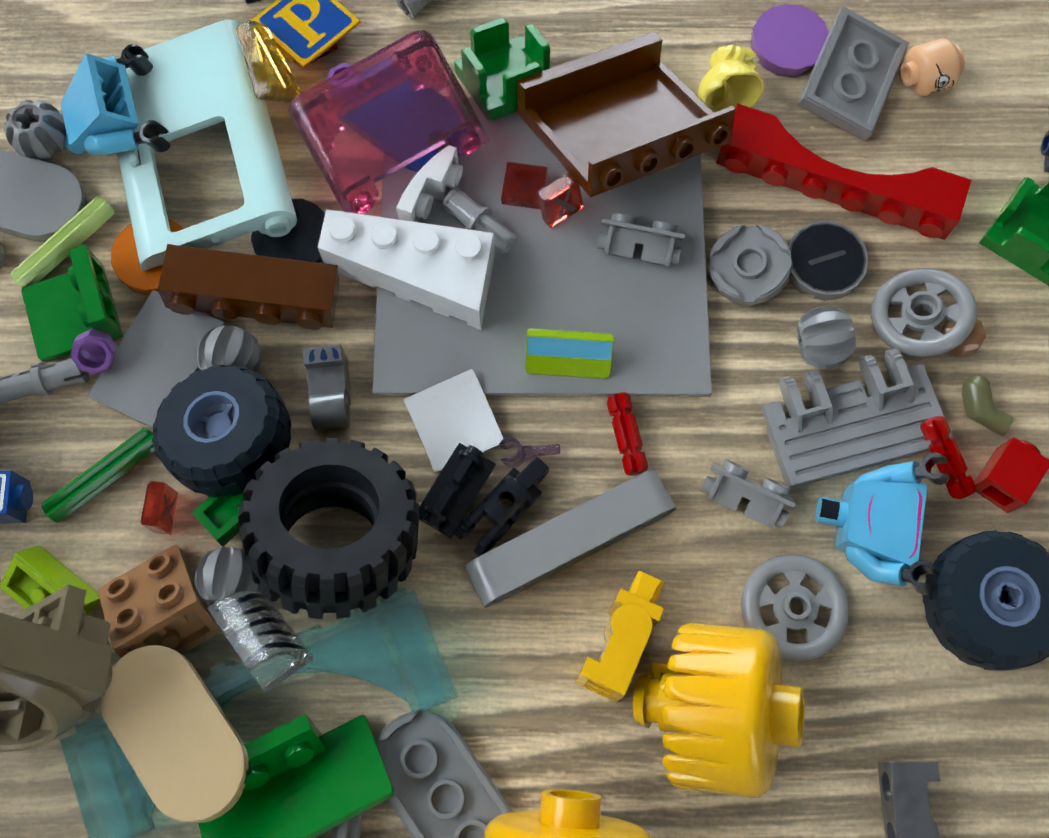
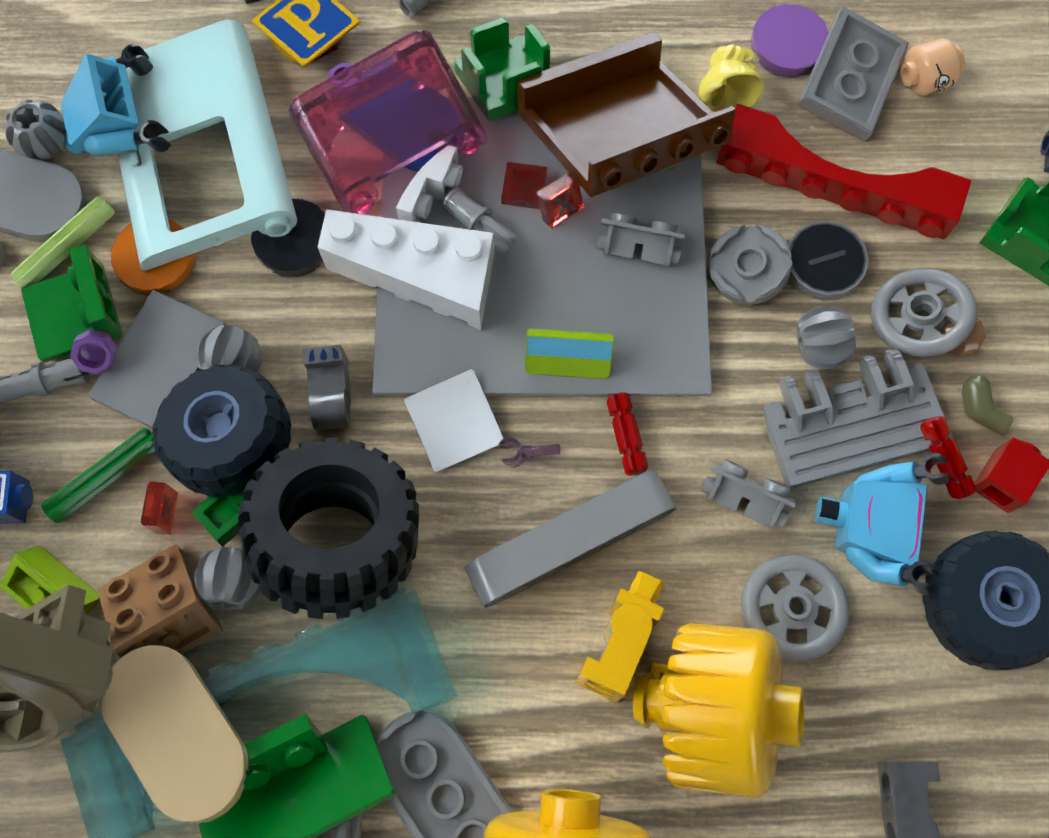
(249, 287): reddish brown brick -> none
(260, 637): clear brick -> none
(265, 64): clear yellow wing -> none
(455, 489): black hinge -> none
(515, 486): black hinge -> none

